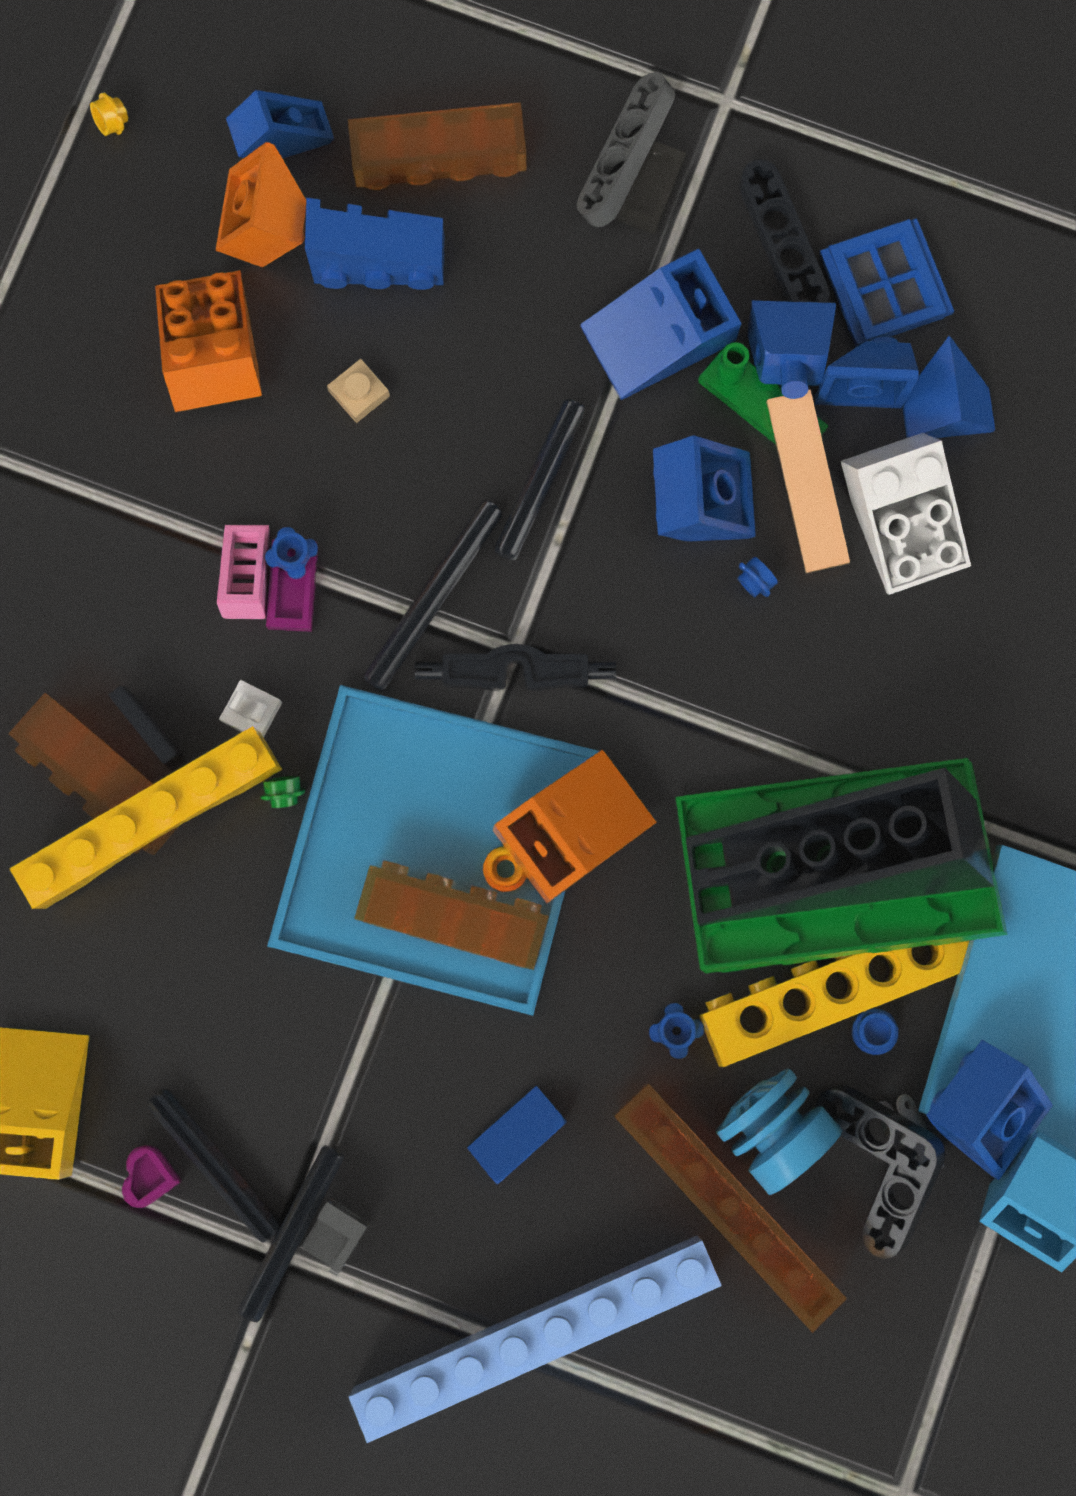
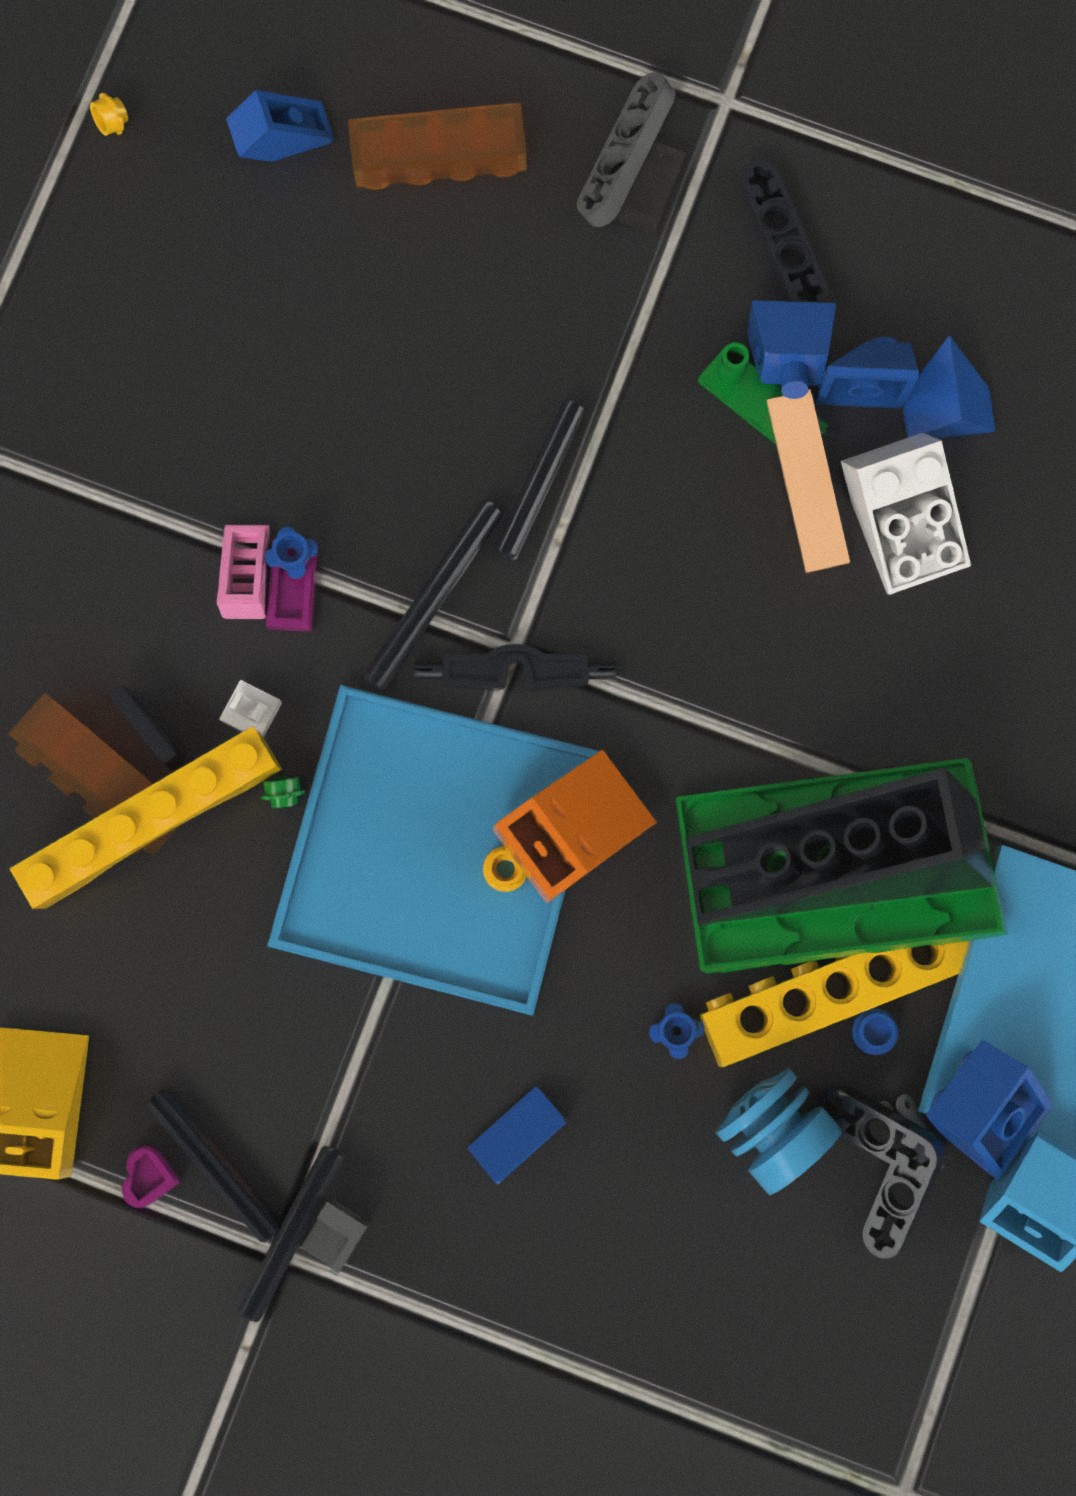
(206, 341): orange slope -> none
(261, 209): orange slope -> none
(358, 390): tan plate -> none
(373, 249): blue wedge -> none
(452, 917): clear orange brick -> none
(533, 1338): light blue brick -> none
(662, 325): blue slope -> none
(703, 491): blue slope -> none
(729, 1207): clear orange brick -> none
(756, 578): blue plate -> none
(886, 282): blue piece -> none

